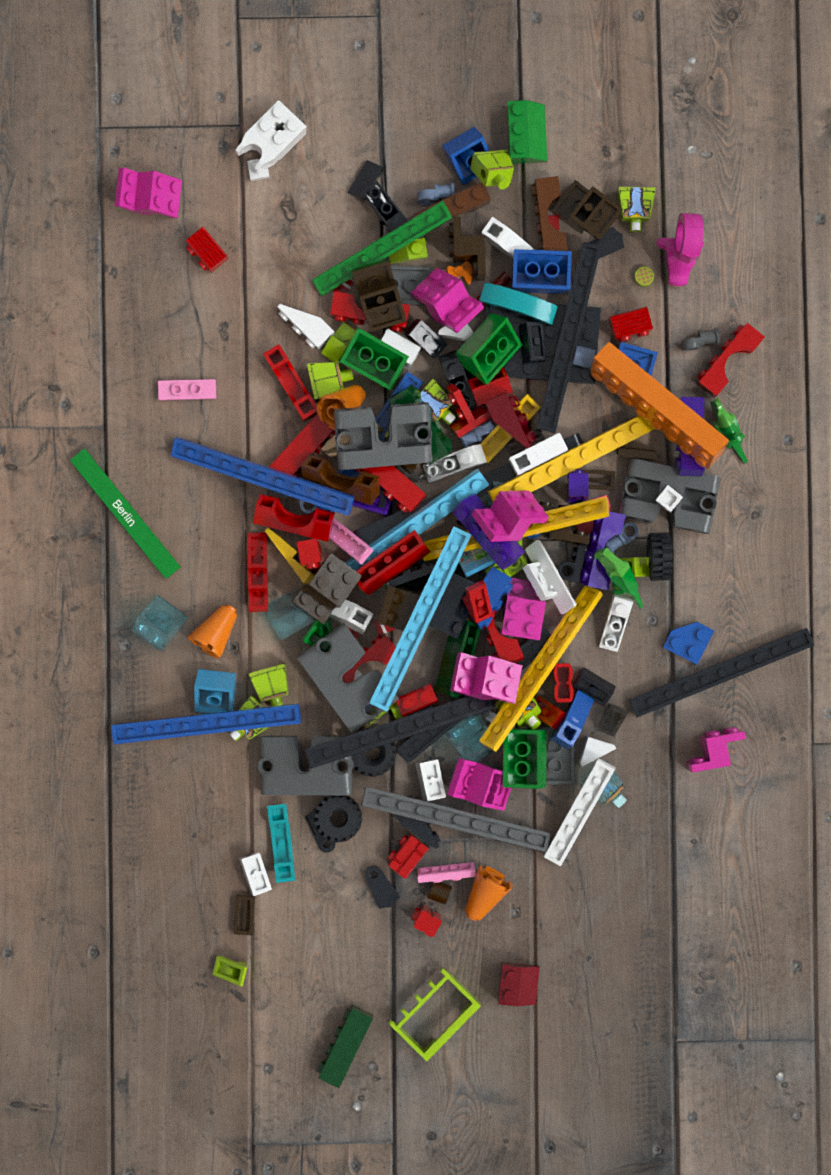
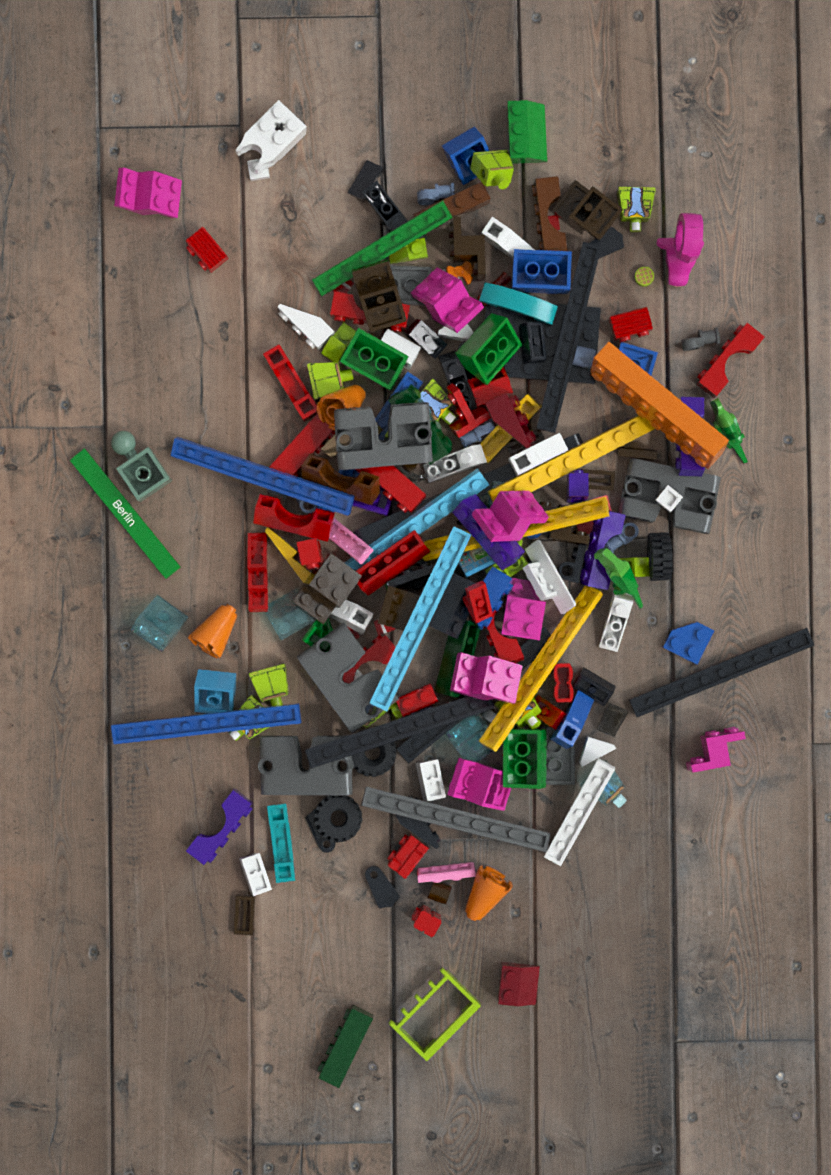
(131, 471): none -> sand green brick
(187, 390): bright pink plate -> none
(204, 846): none -> dark purple arch
(230, 970): lime slope -> none

